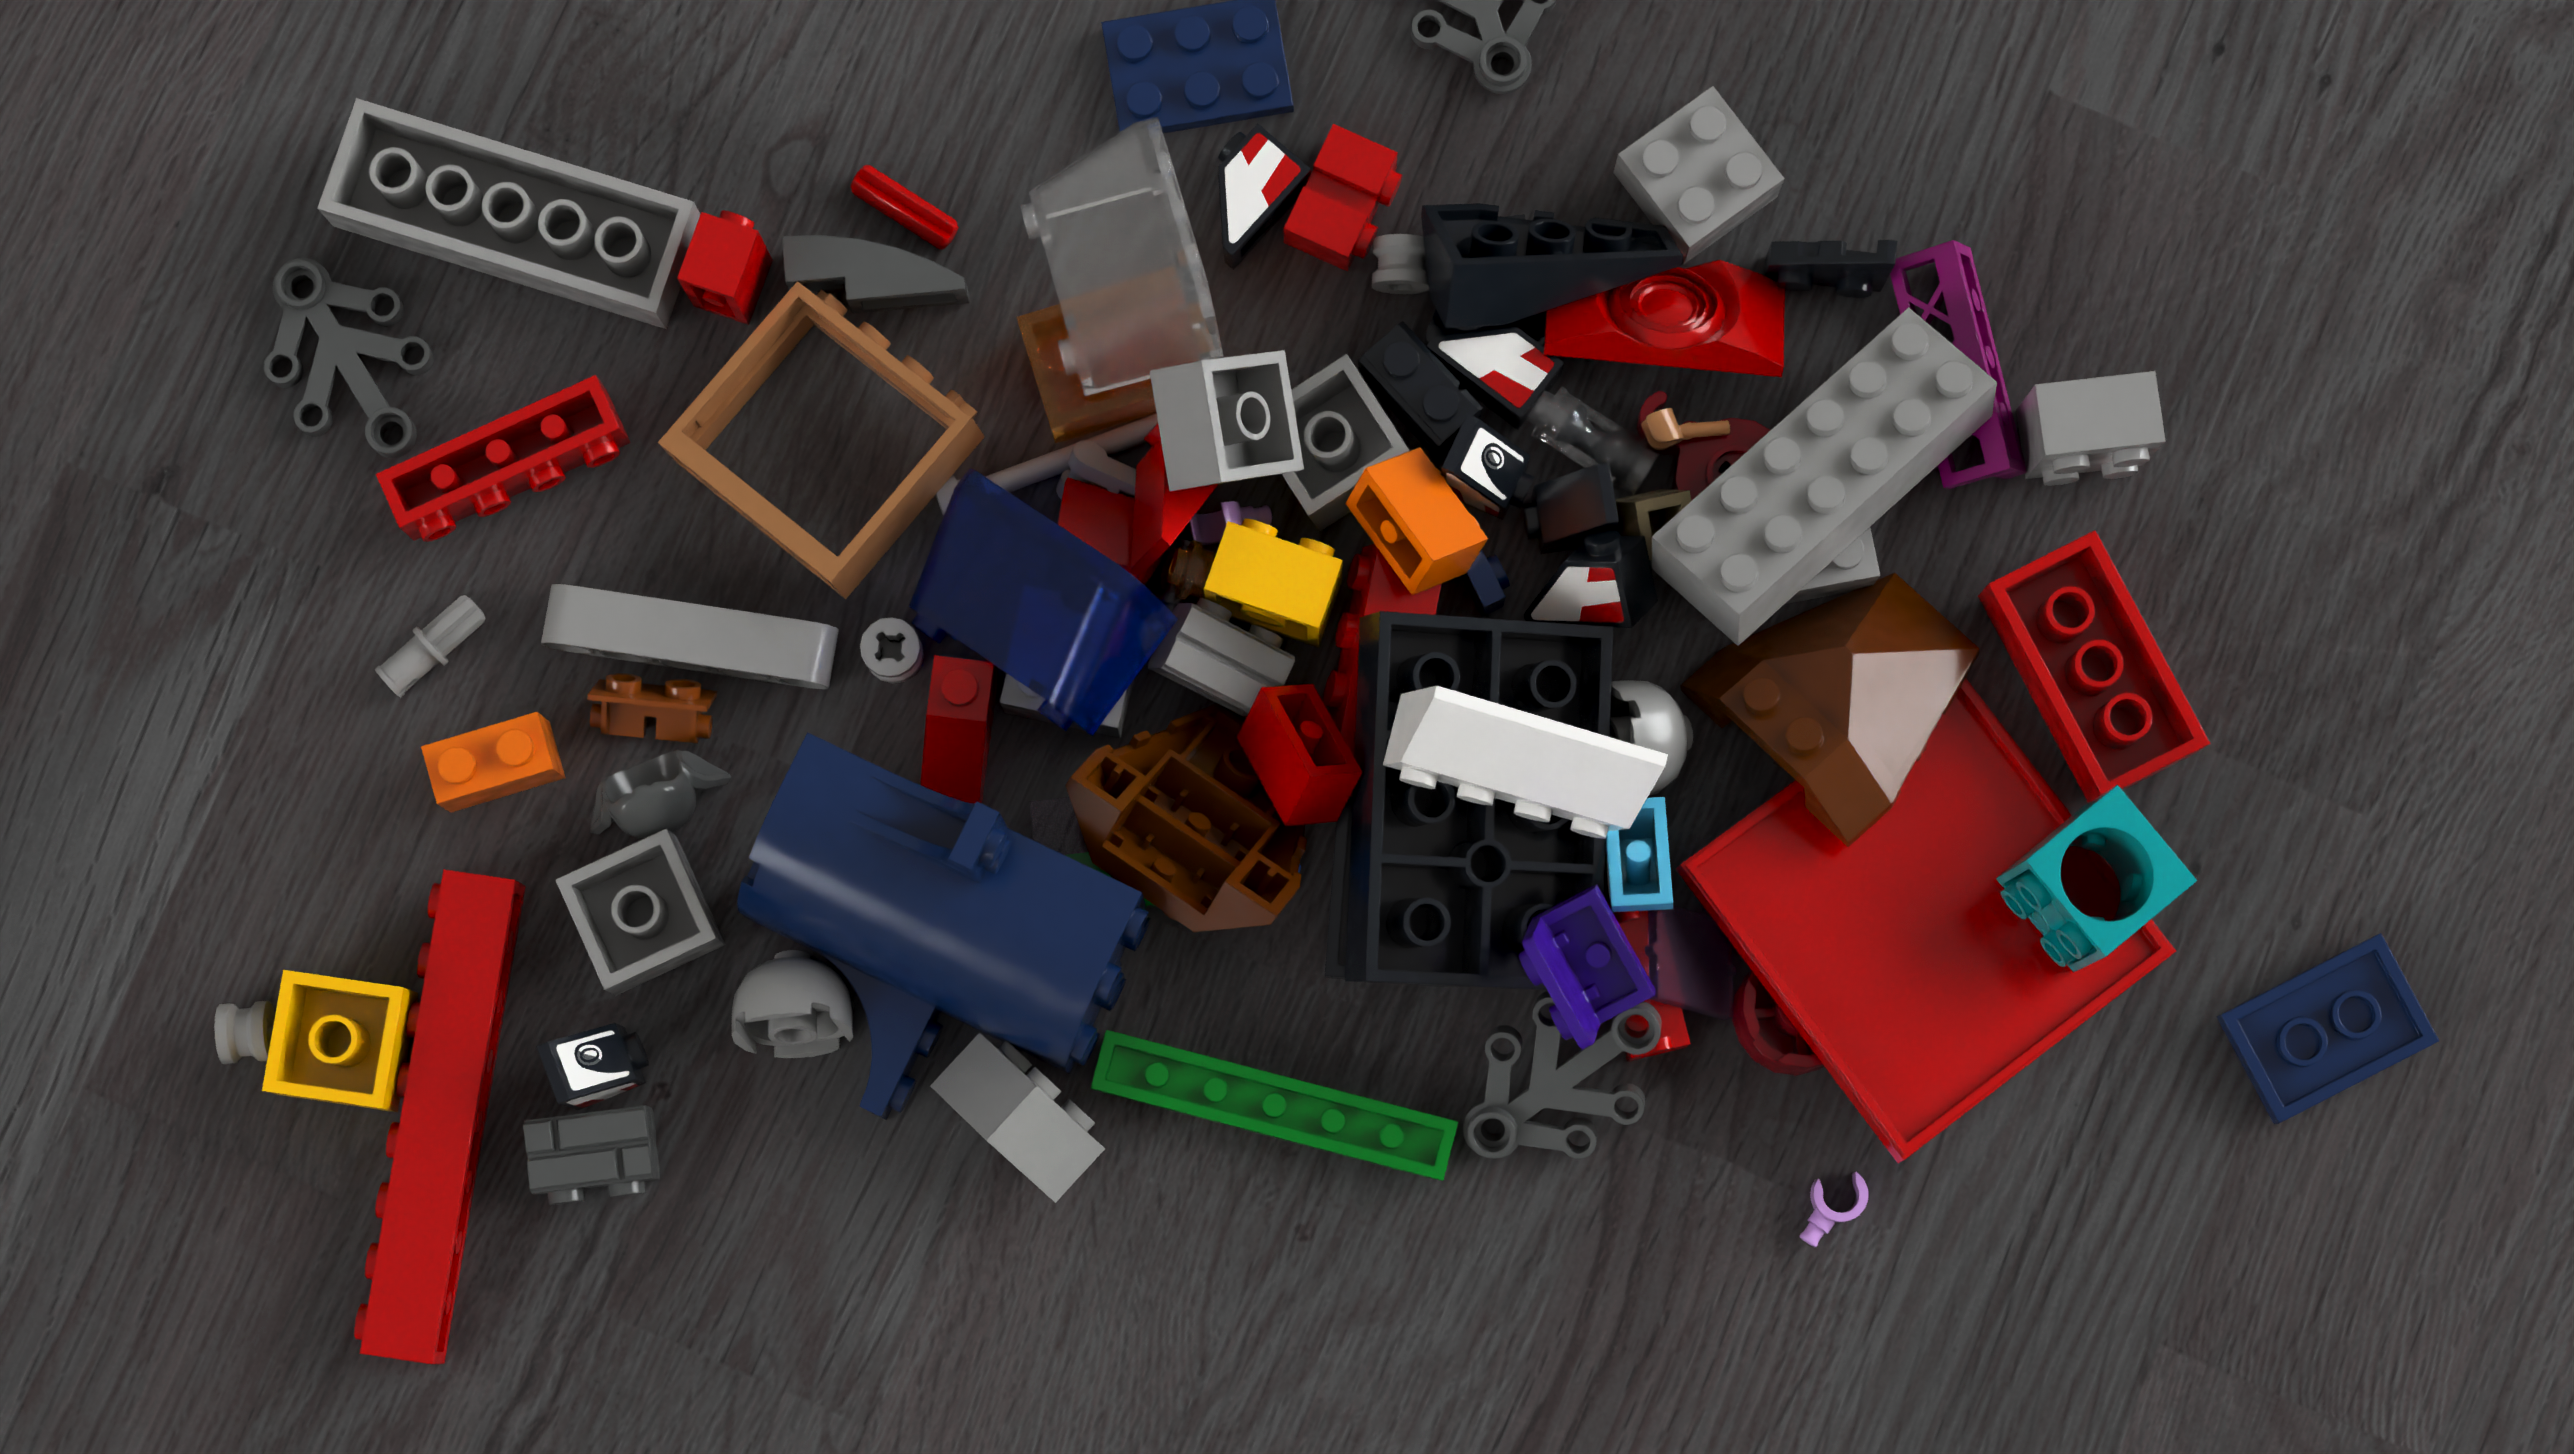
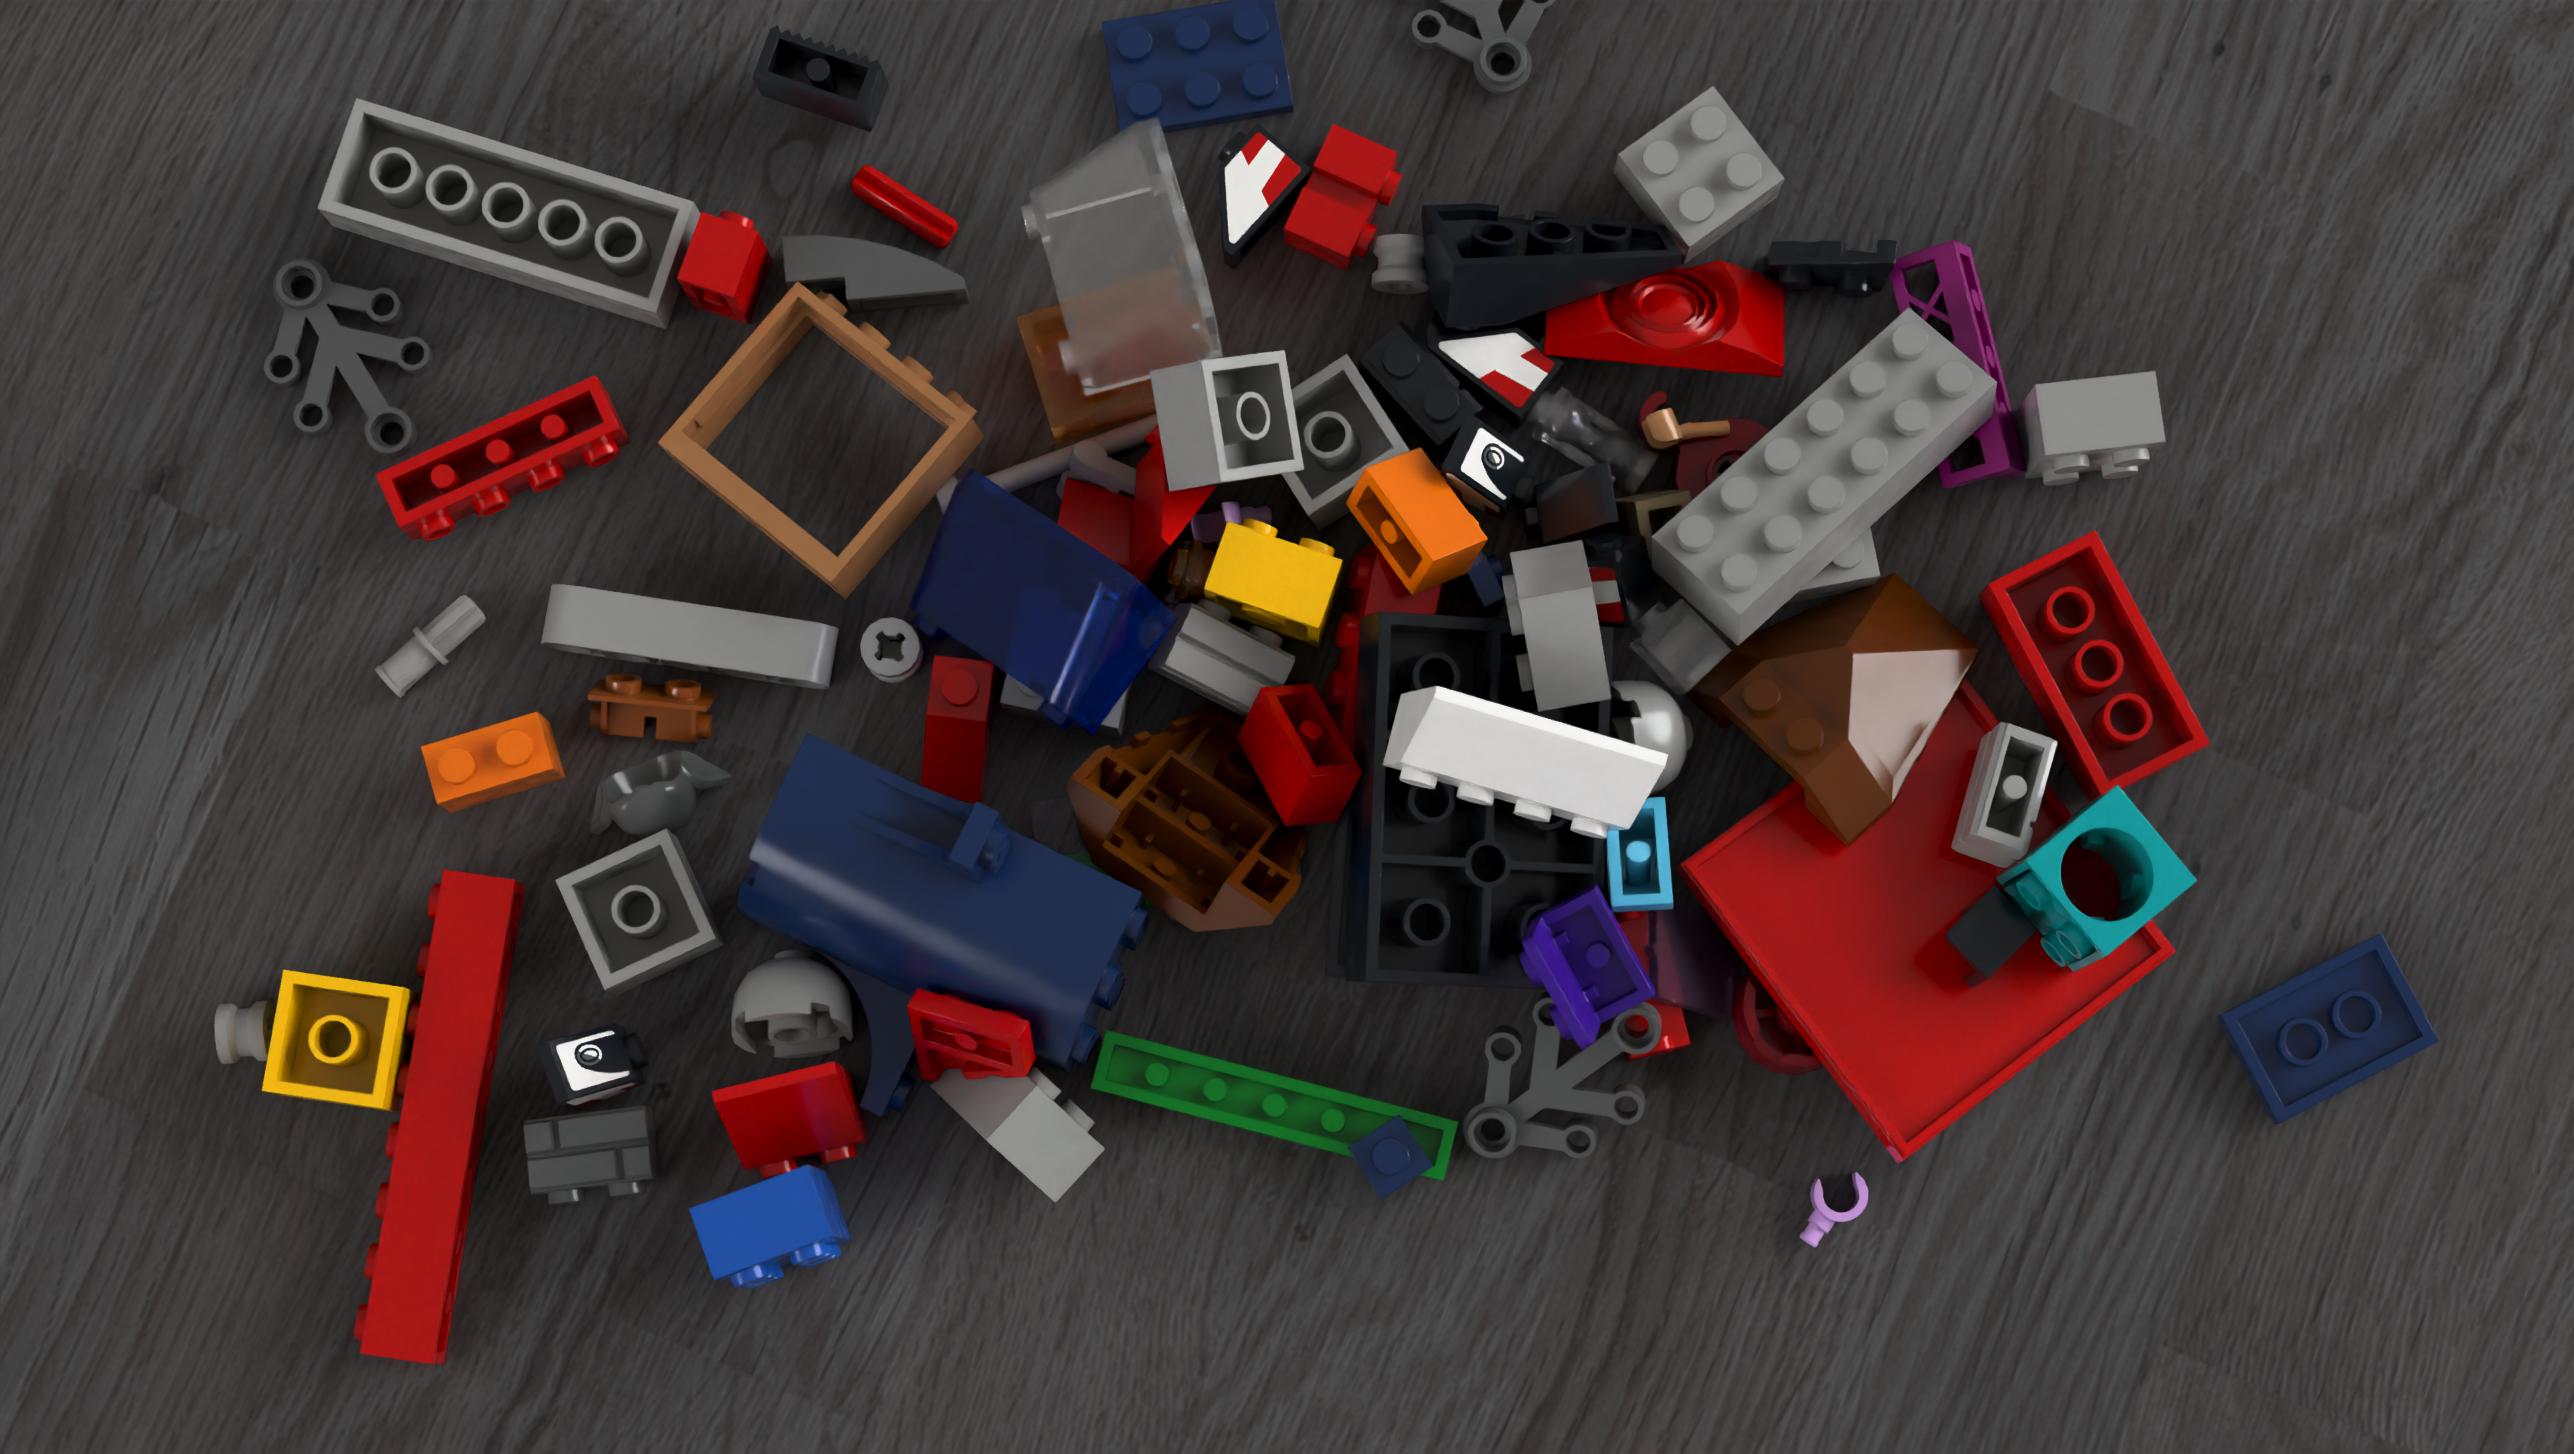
(770, 1226): none -> blue brick
(793, 1118): none -> red slope
(821, 79): none -> black brick
(968, 1037): none -> red wing
(1390, 1157): none -> dark blue plate
(1556, 611): none -> light grey brick
(1678, 645): none -> clear brick
(1988, 934): none -> black panel
(2004, 795): none -> light grey brick

